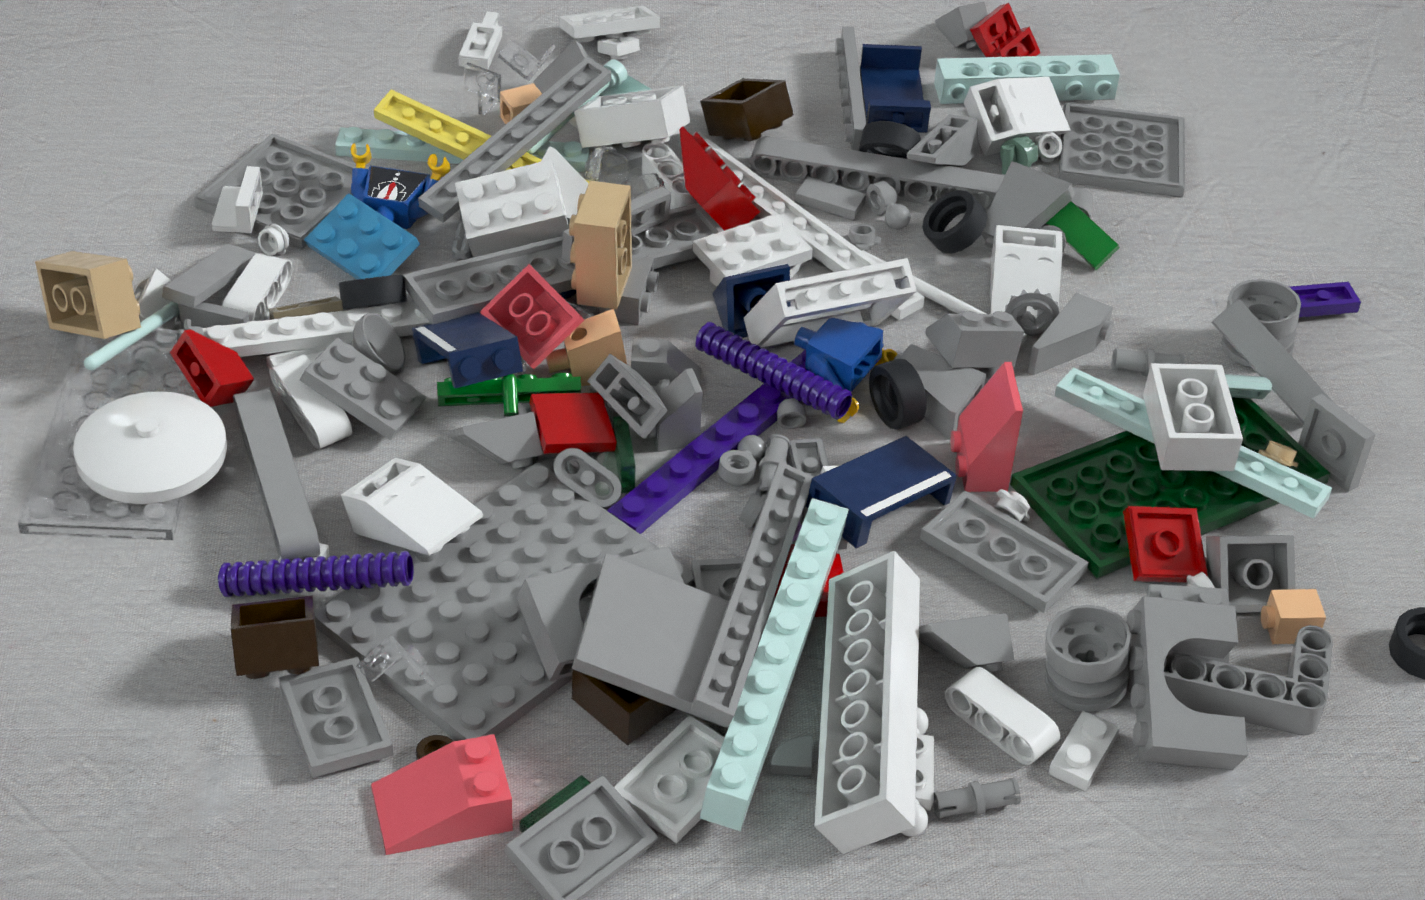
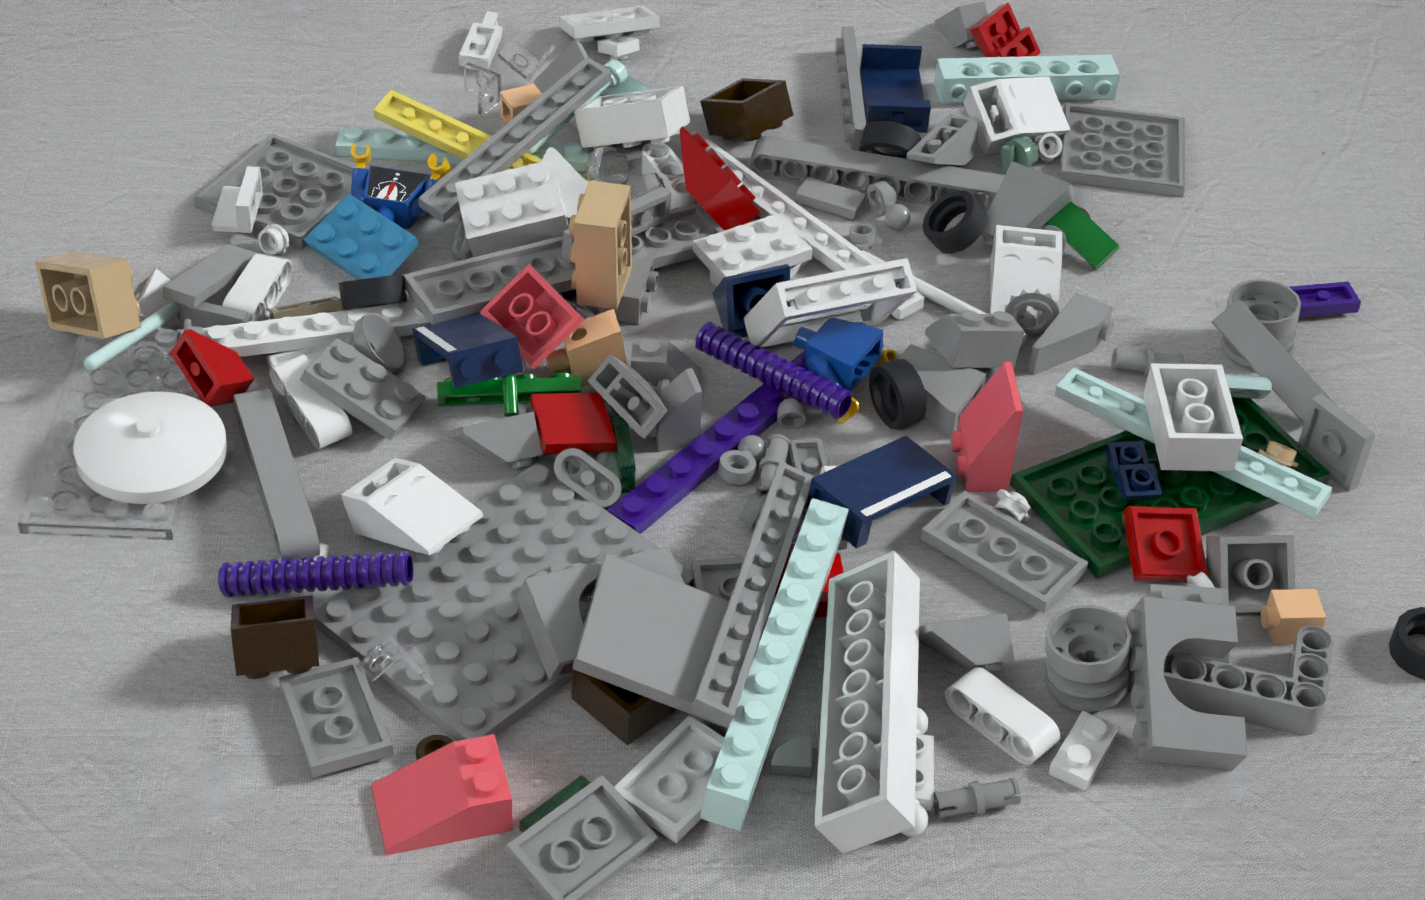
(1132, 470): none -> dark blue slope

